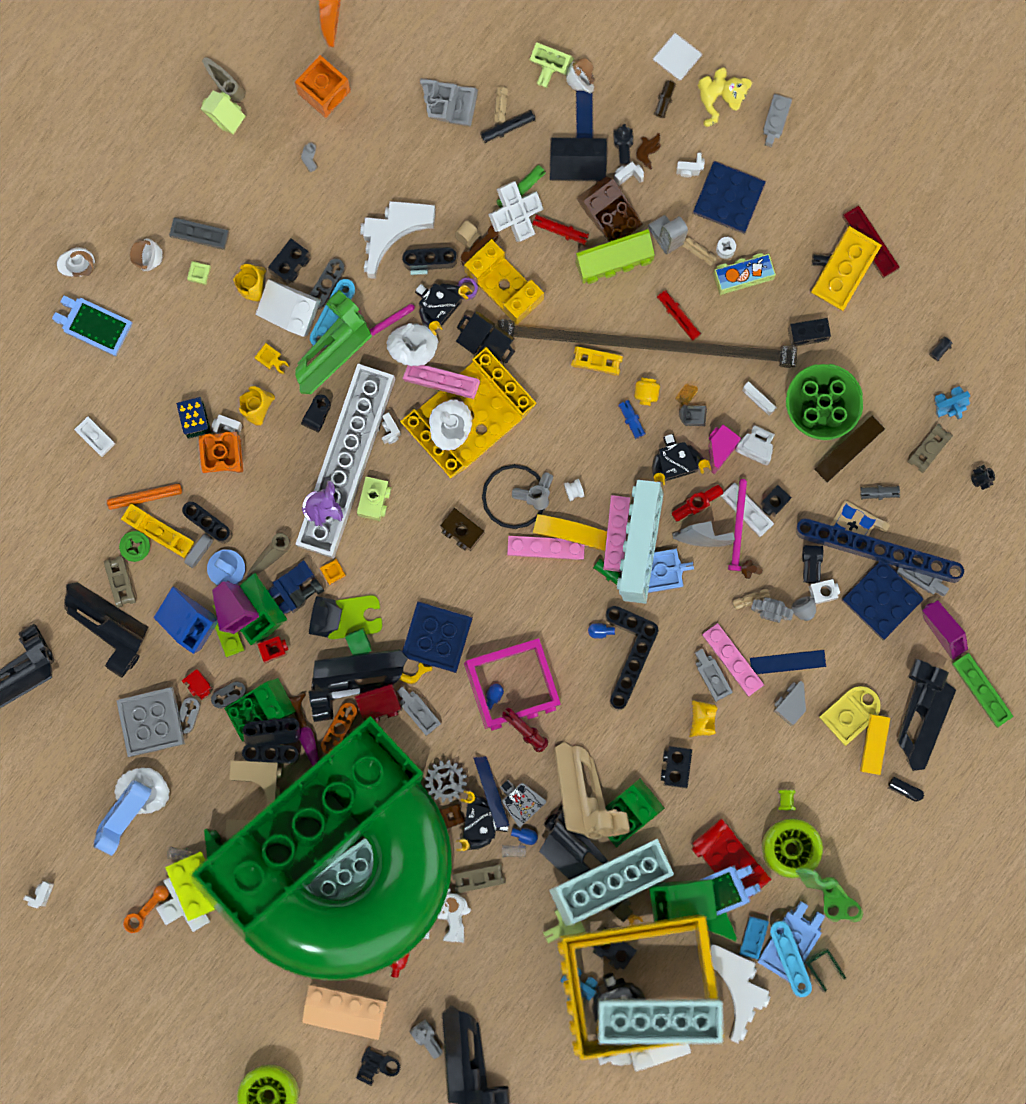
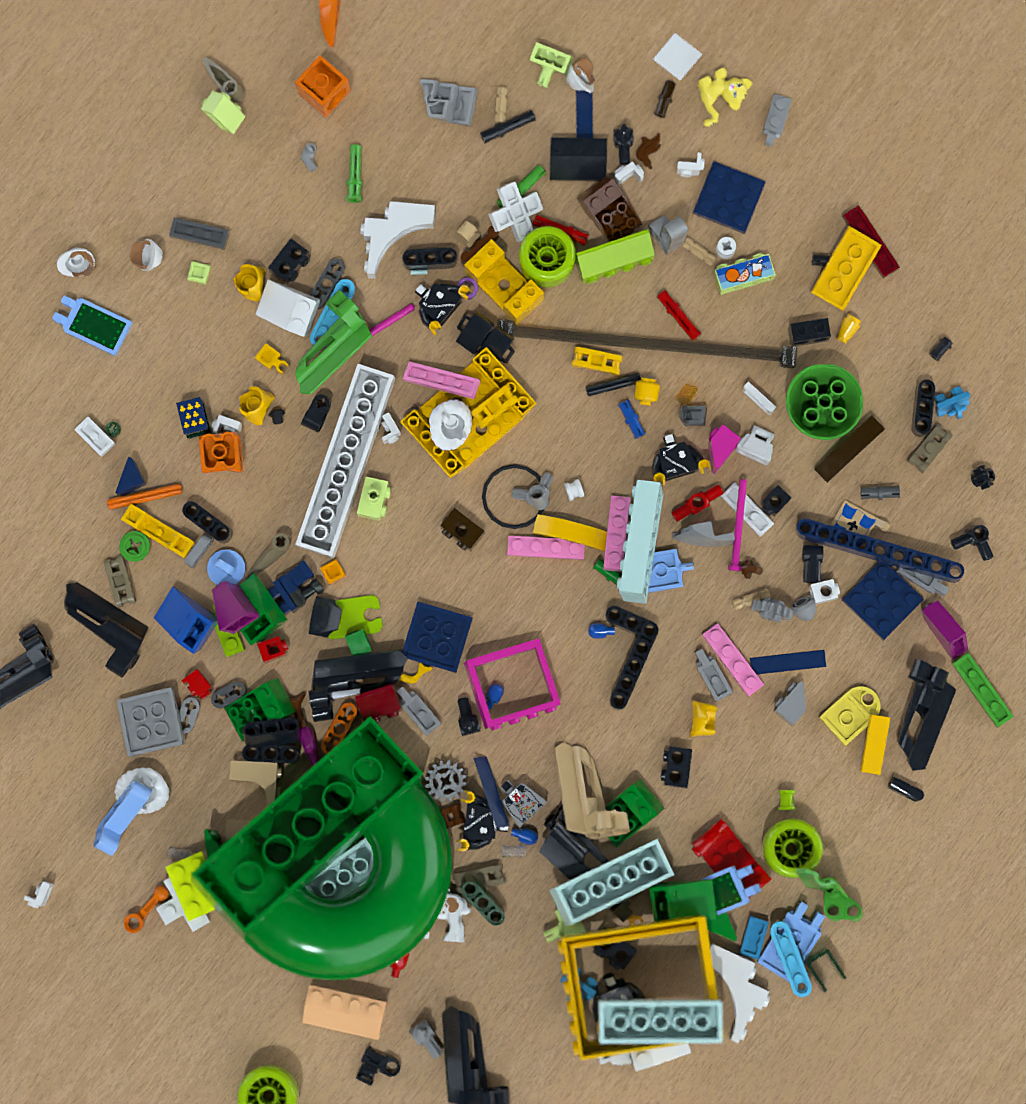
(116, 430): none -> clear green hinge
(130, 479): none -> dark blue slope
(276, 415): none -> black piece
(321, 505): medium lavender helmet -> none
(354, 184): none -> bright green pin
(412, 344): white piece -> none
(468, 723): none -> black axle
(485, 908): none -> dark green beam
(494, 406): none -> yellow plate
(530, 734): dark red pin -> none
(552, 243): none -> lime wheel
(612, 384): none -> black axle
(848, 328): none -> yellow cone
(927, 400): none -> black beam
(969, 538): none -> black axle

